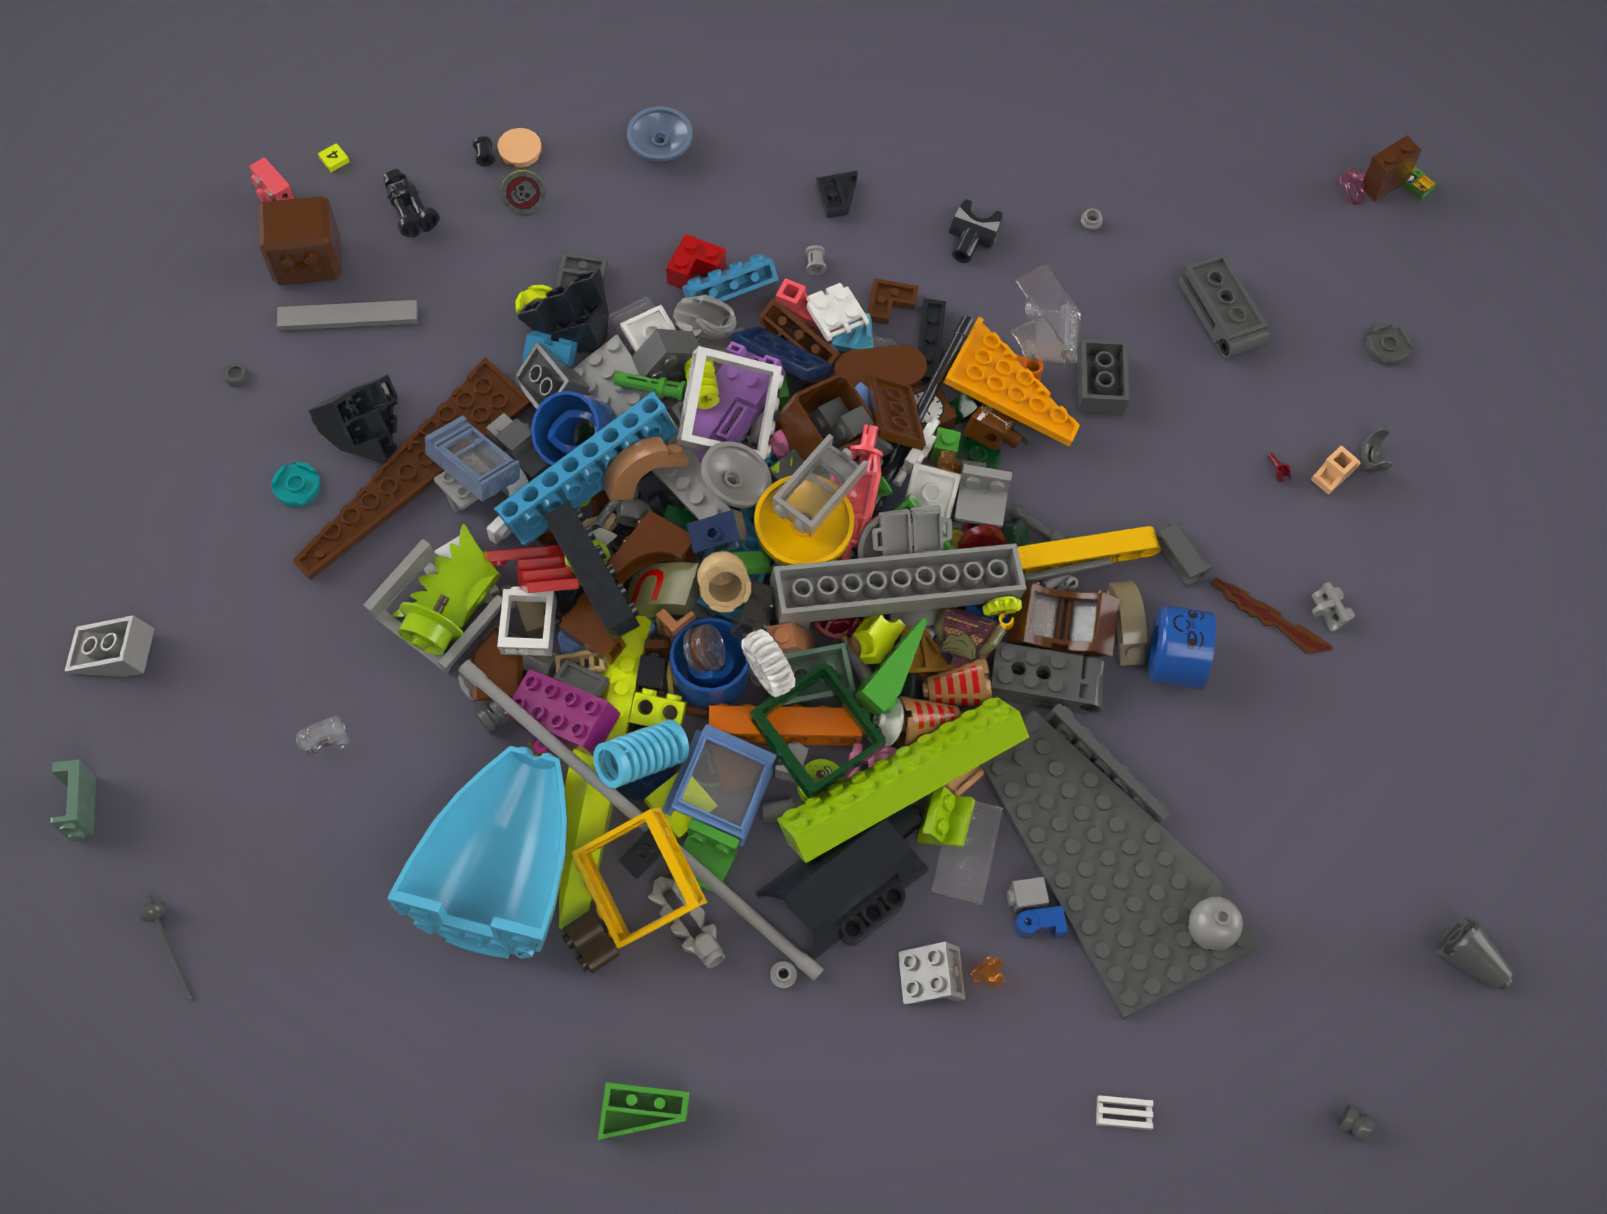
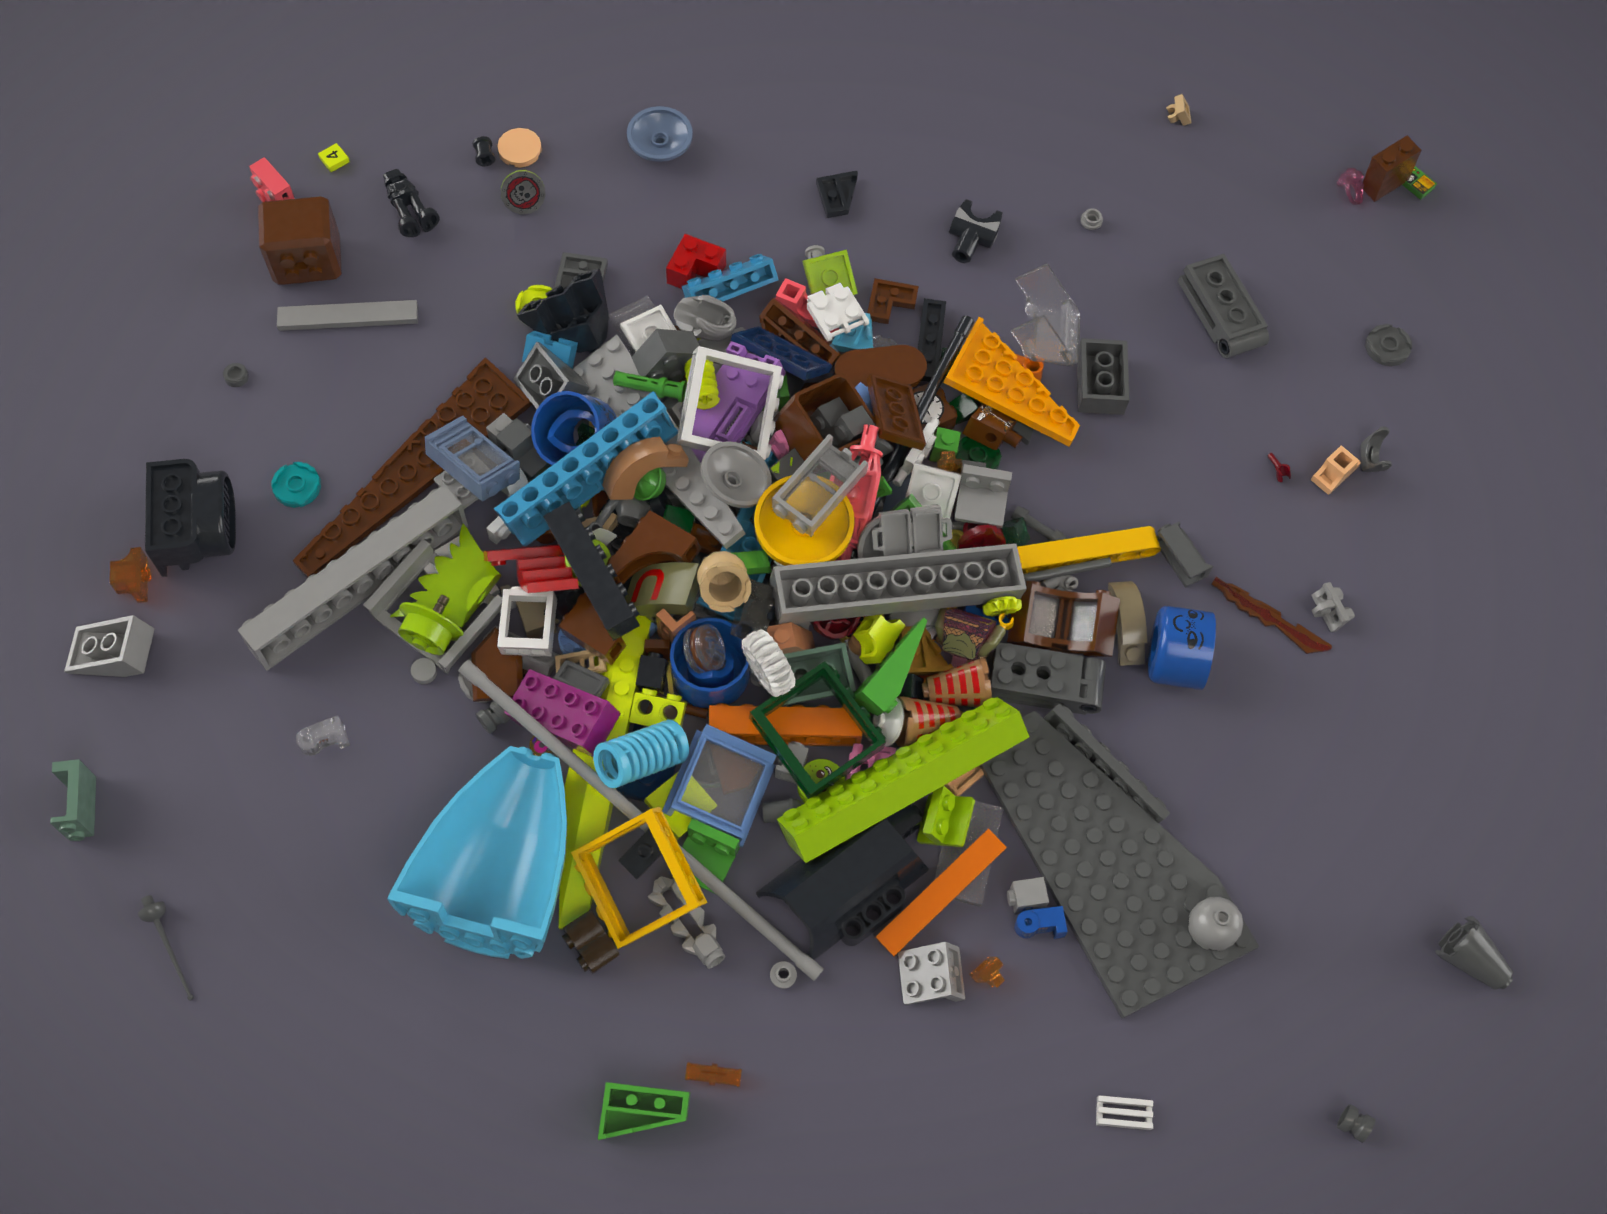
(131, 575): none -> clear orange brick
(187, 514): none -> black brick
(350, 578): none -> light grey brick
(360, 419): black brick -> none
(423, 671): none -> light grey tile
(651, 485): none -> bright green hat
(713, 1074): none -> clear orange pin
(717, 533): dark blue brick -> none
(828, 271): none -> lime tile
(940, 892): none -> orange tile
(1180, 111): none -> tan tile

